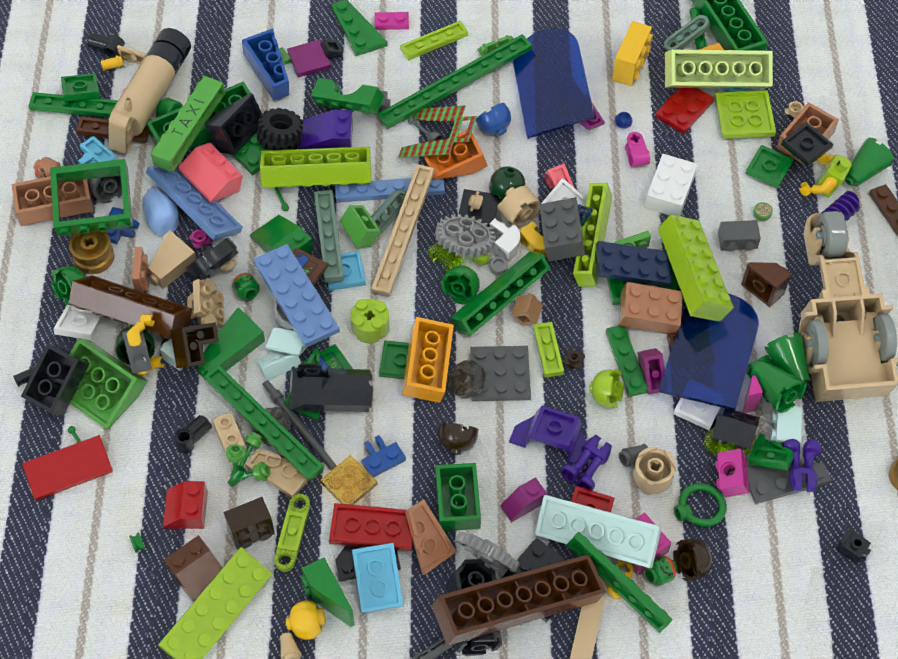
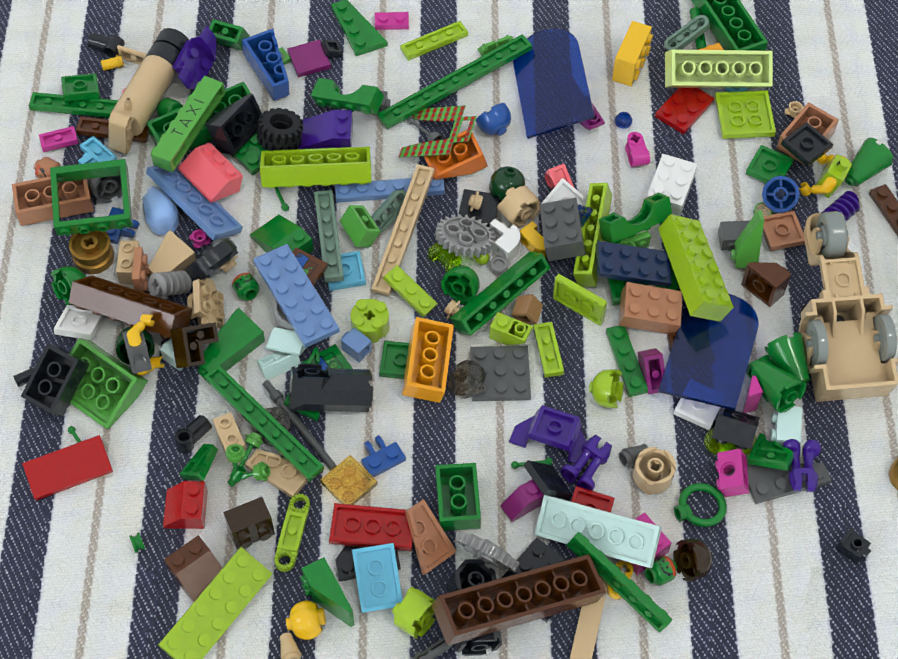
(58, 139): none -> dark pink plate
(125, 261): none -> tan brick
(169, 283): none -> light grey piece
(196, 58): none -> dark purple piece
(200, 463): none -> green wing
(228, 34): none -> green brick
(356, 344): none -> medium blue brick
(410, 291): none -> lime plate
(414, 613): none -> lime brick
(452, 308): none -> tan plate
(457, 437): dark brown cylinder -> none
(509, 330): none -> lime slope
(547, 480): none -> black tile
(548, 461): none -> green hinge
(573, 364): dark brown plate -> none
(579, 299): none -> lime tile
(653, 211): none -> green arch
(749, 242): none -> bright green slope
(780, 194): none -> blue cylinder
(782, 231): none -> nougat plate

